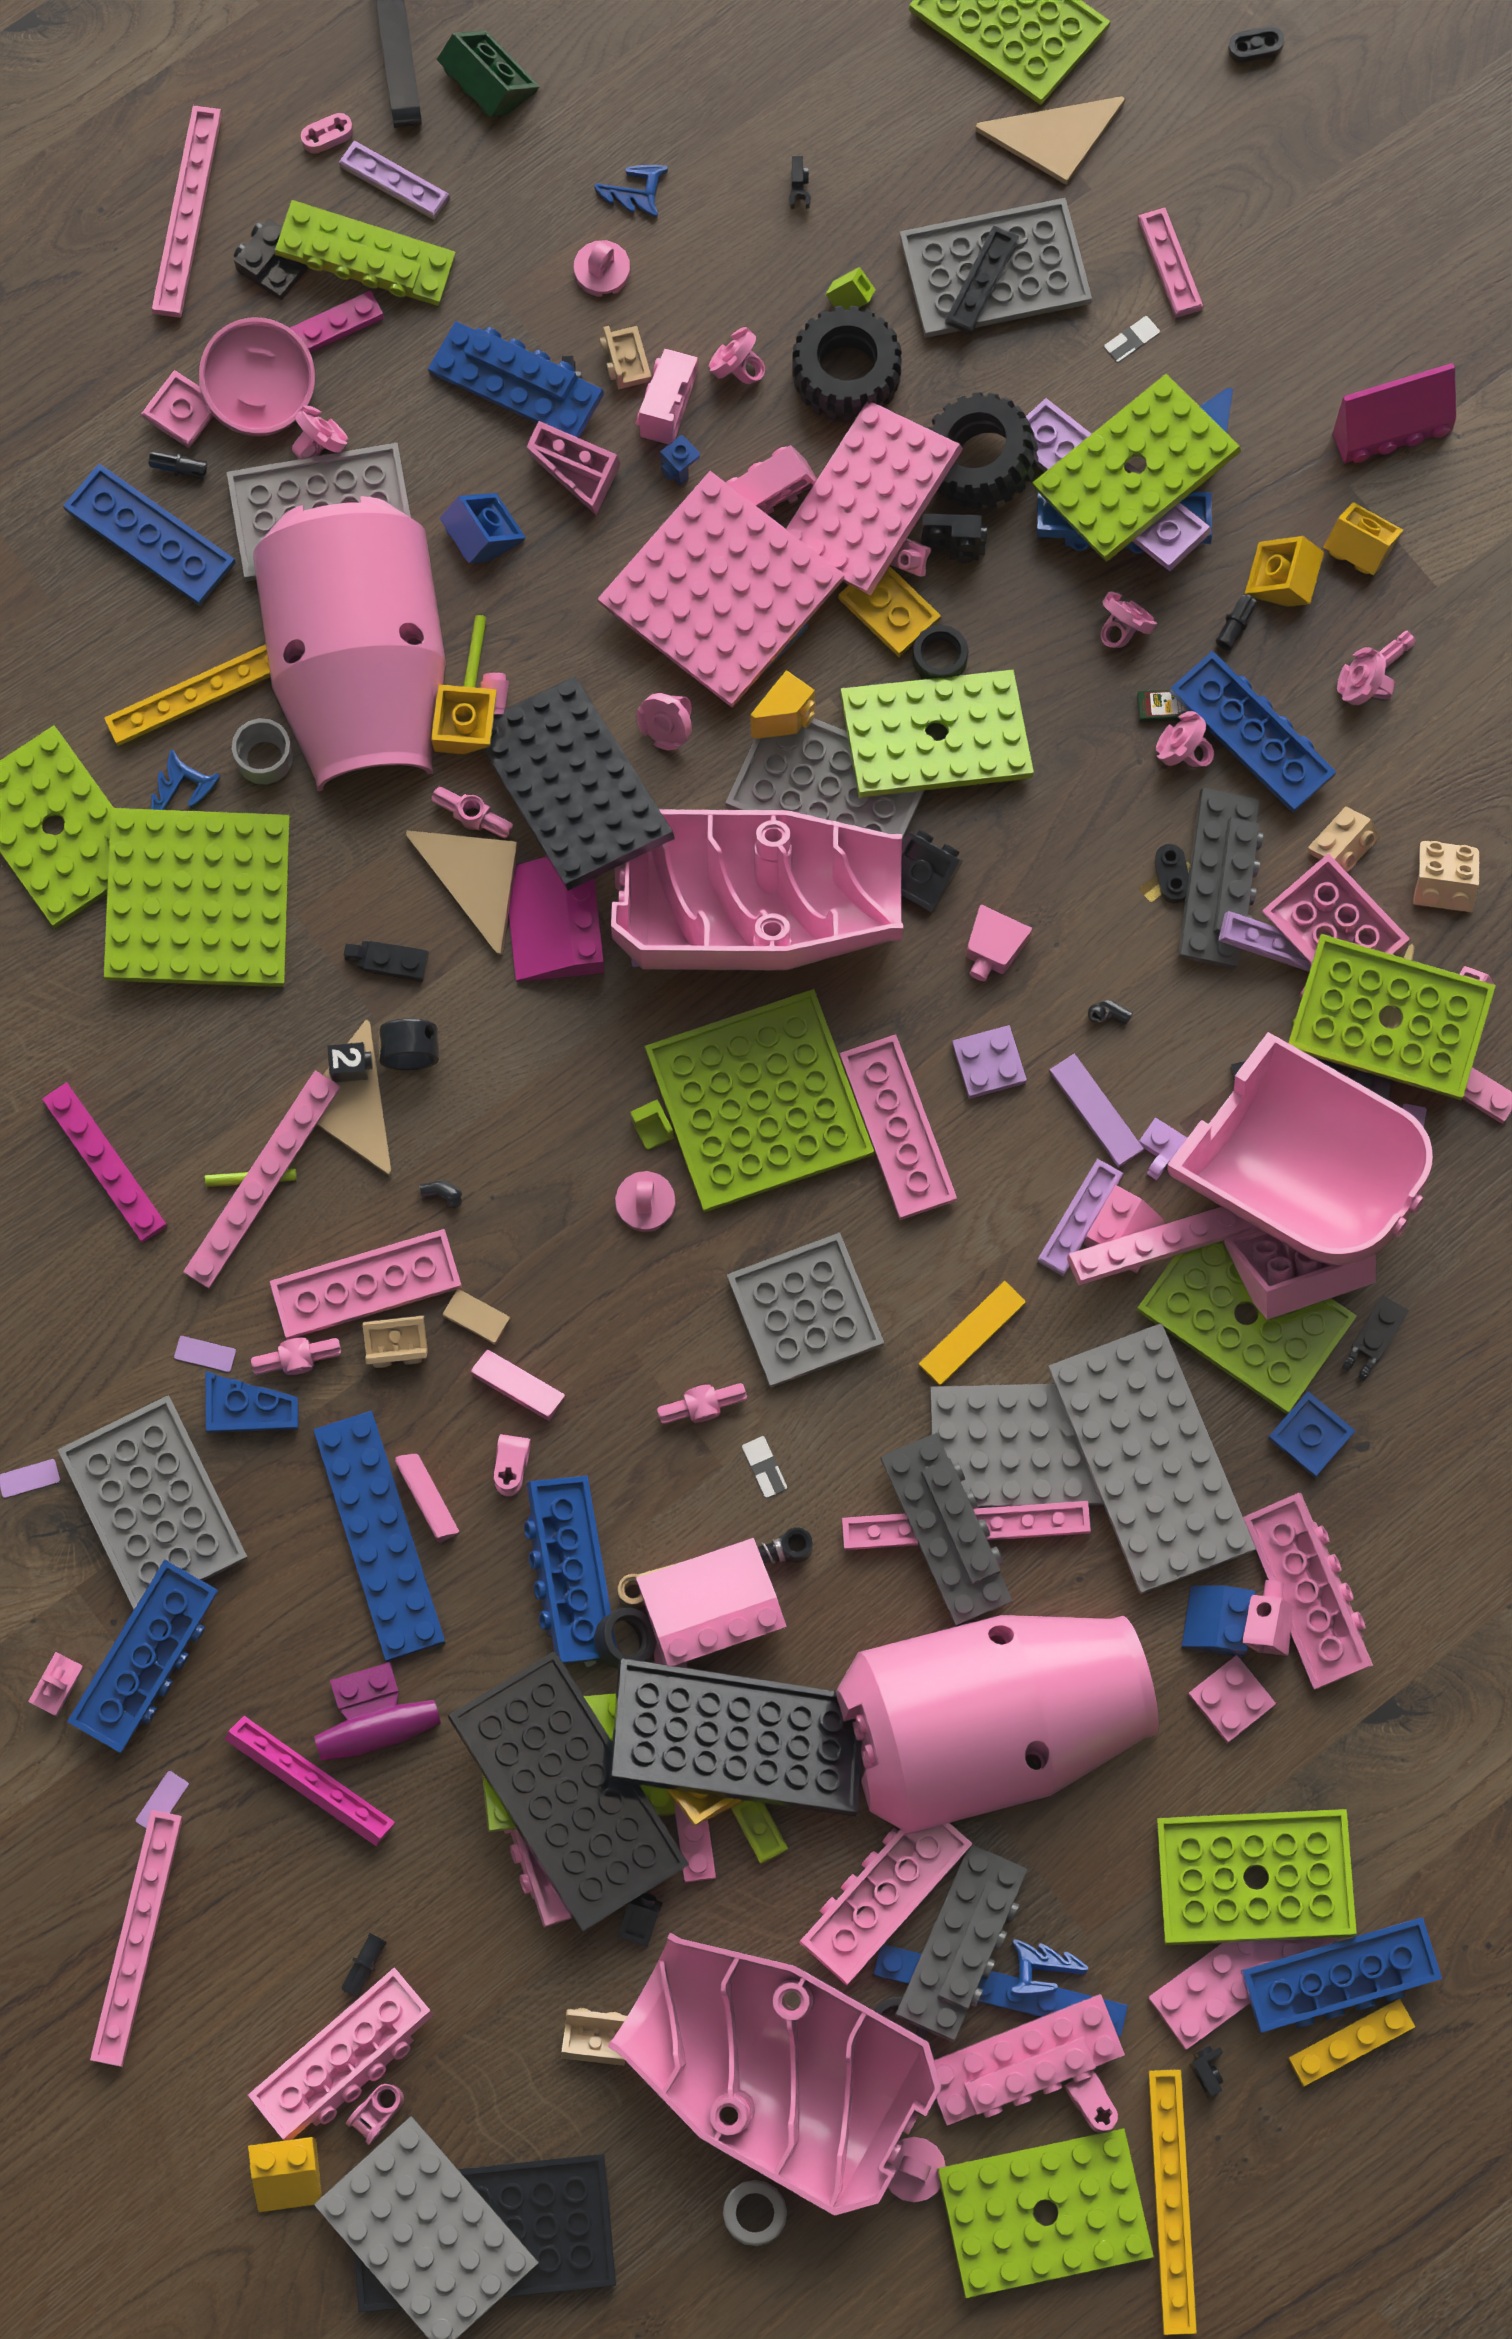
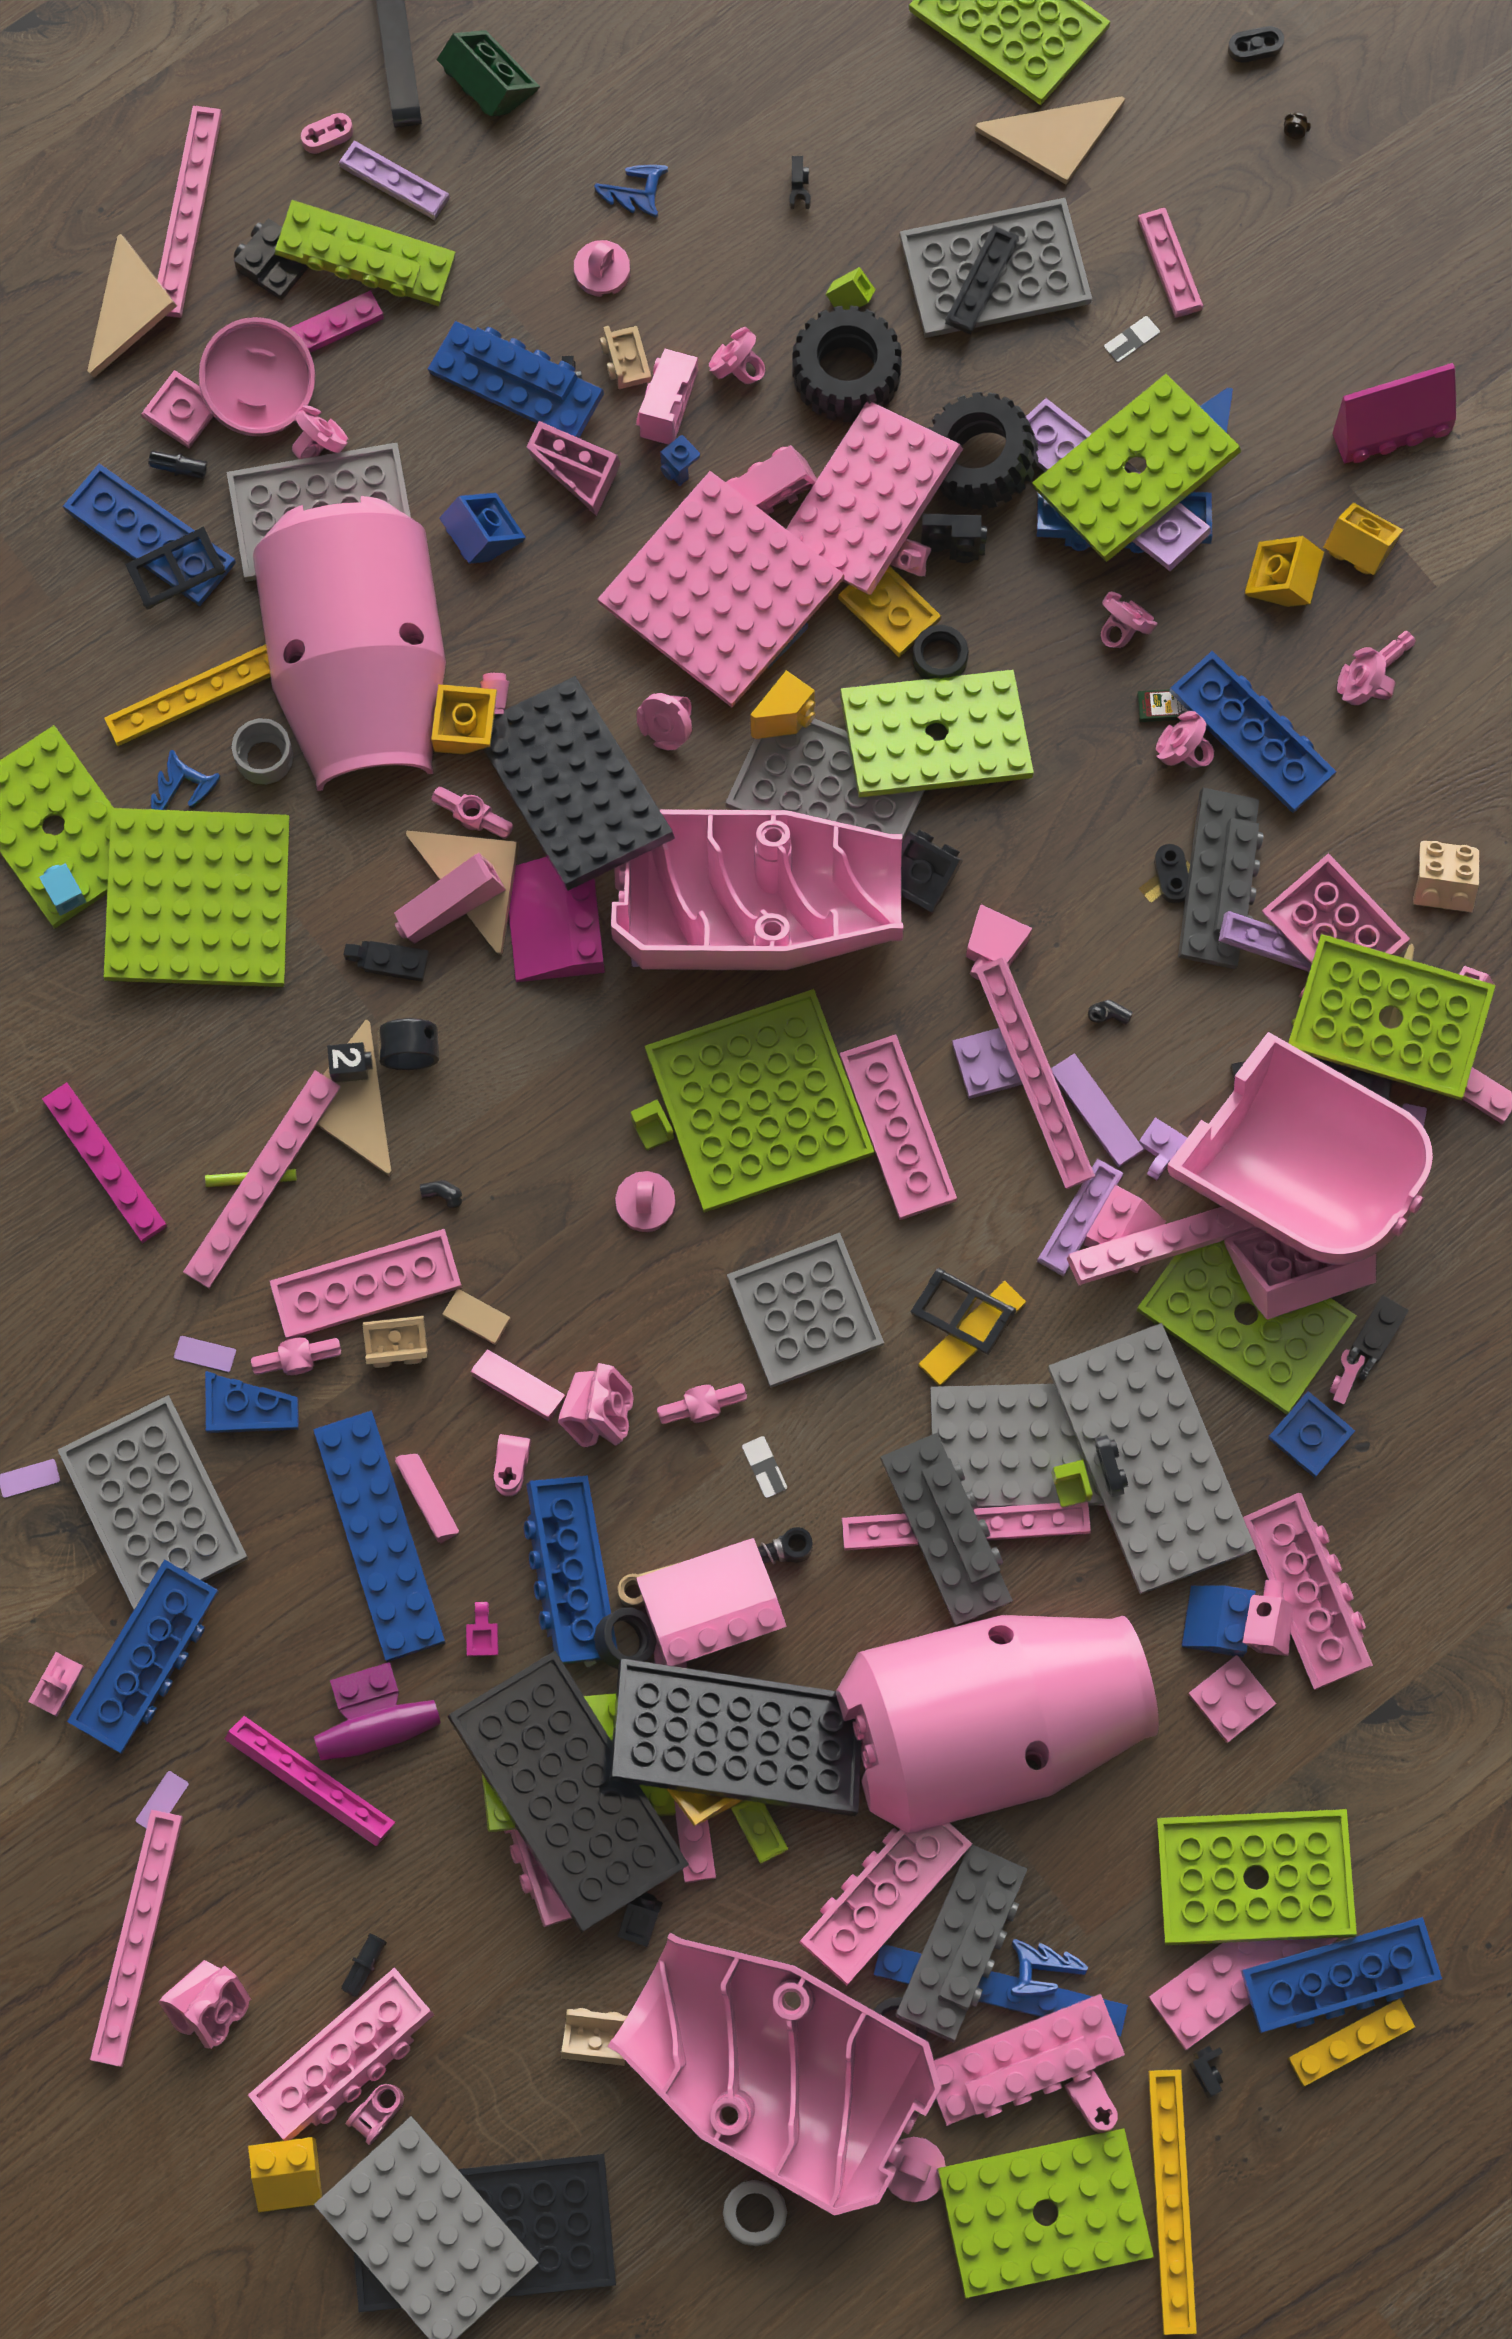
(62, 888): none -> medium azure brick
(130, 306): none -> tan tile
(167, 550): none -> black window
(206, 2003): none -> bright pink piece
(449, 899): none -> bright pink slope
(475, 651): lime bar -> none
(482, 1636): none -> dark pink plate
(597, 1406): none -> bright pink piece
(973, 1293): none -> black window
(1035, 1073): none -> bright pink plate
(1072, 1483): none -> lime panel
(1114, 1478): none -> black plate
(1236, 622): black axle -> none
(1296, 125): none -> dark brown plate
(1342, 1385): none -> bright pink plate
(1345, 838): tan bracket -> none

